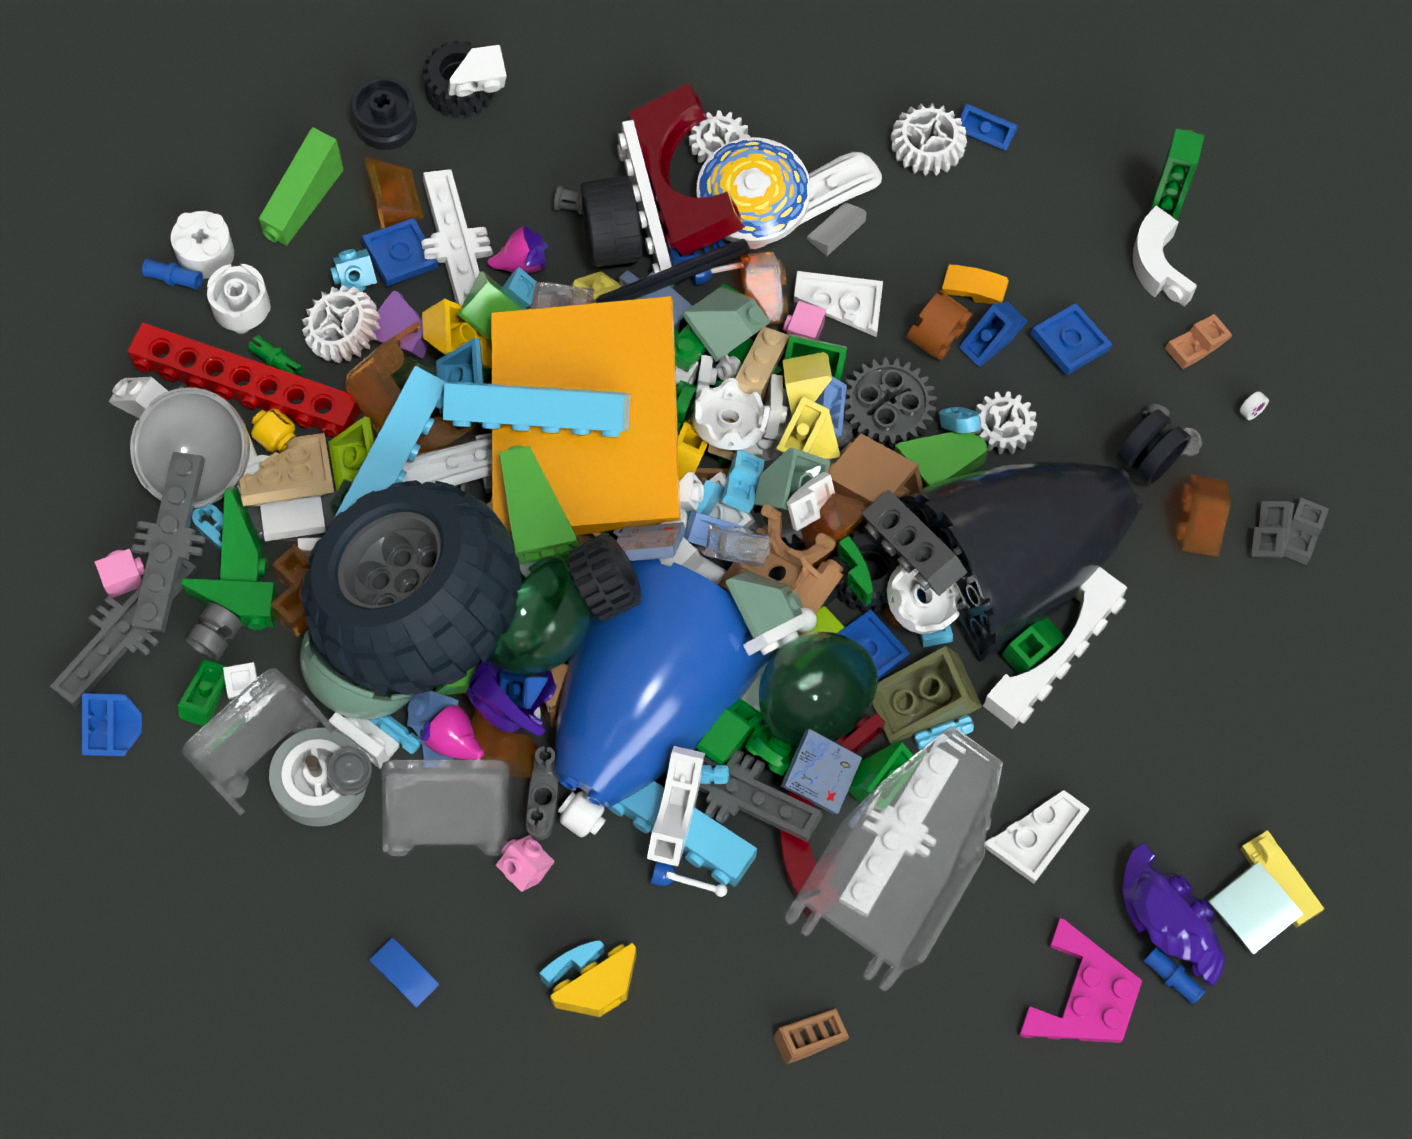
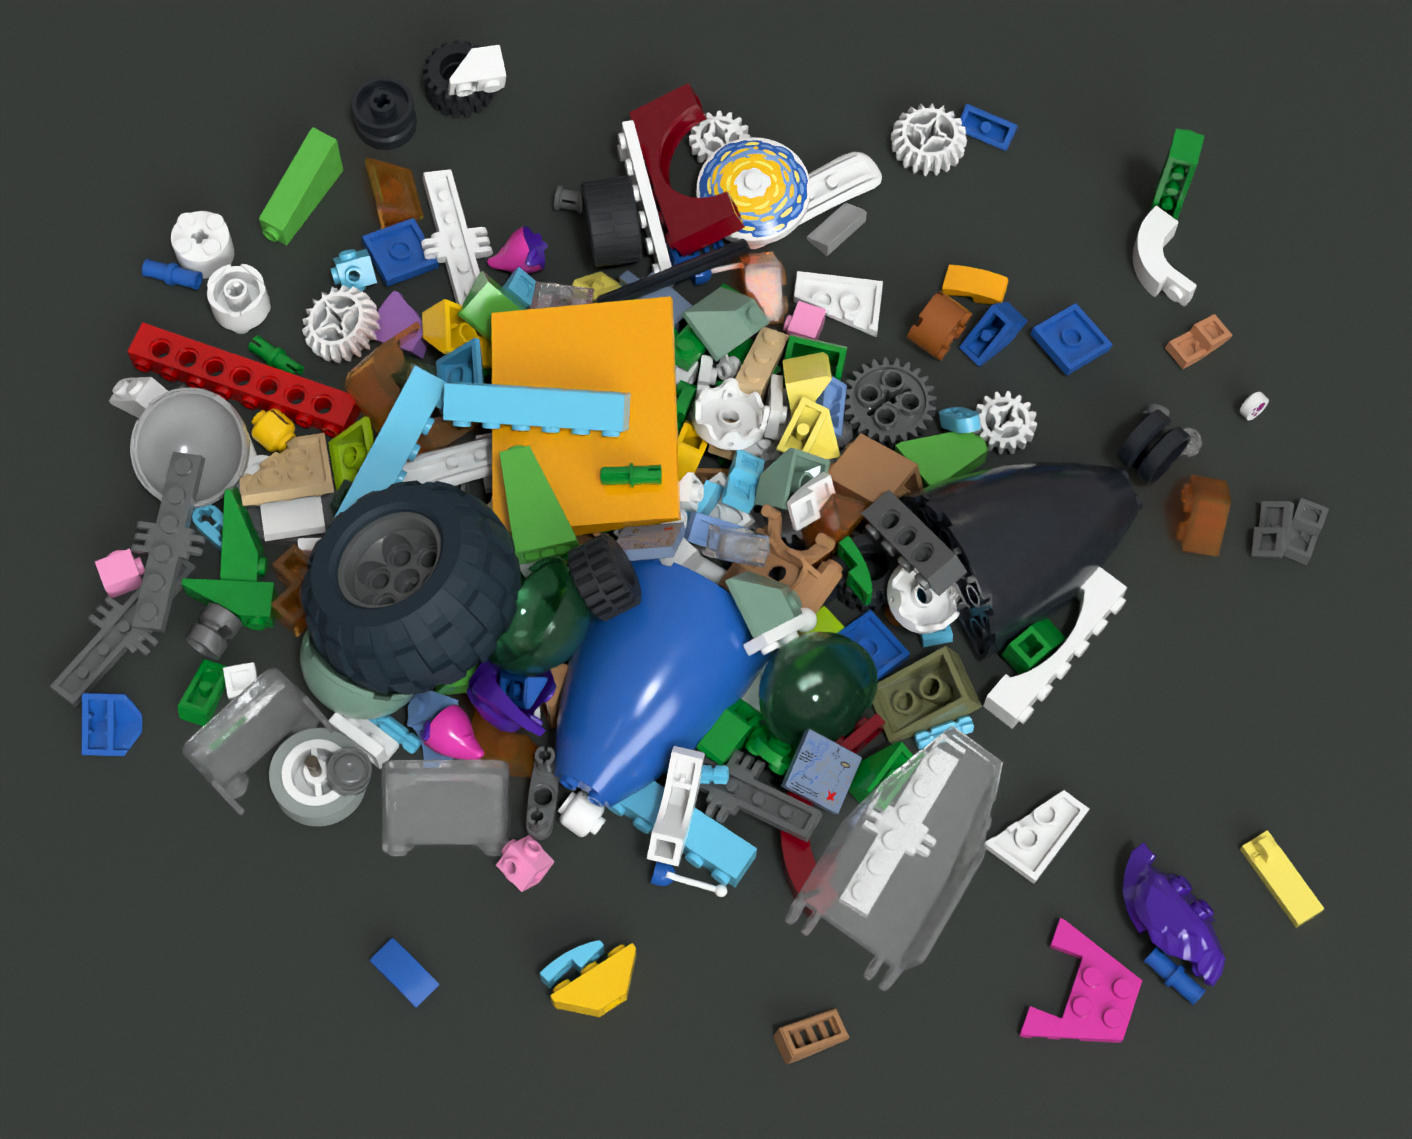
(631, 475): none -> green axle
(1255, 907): light aqua slope -> none

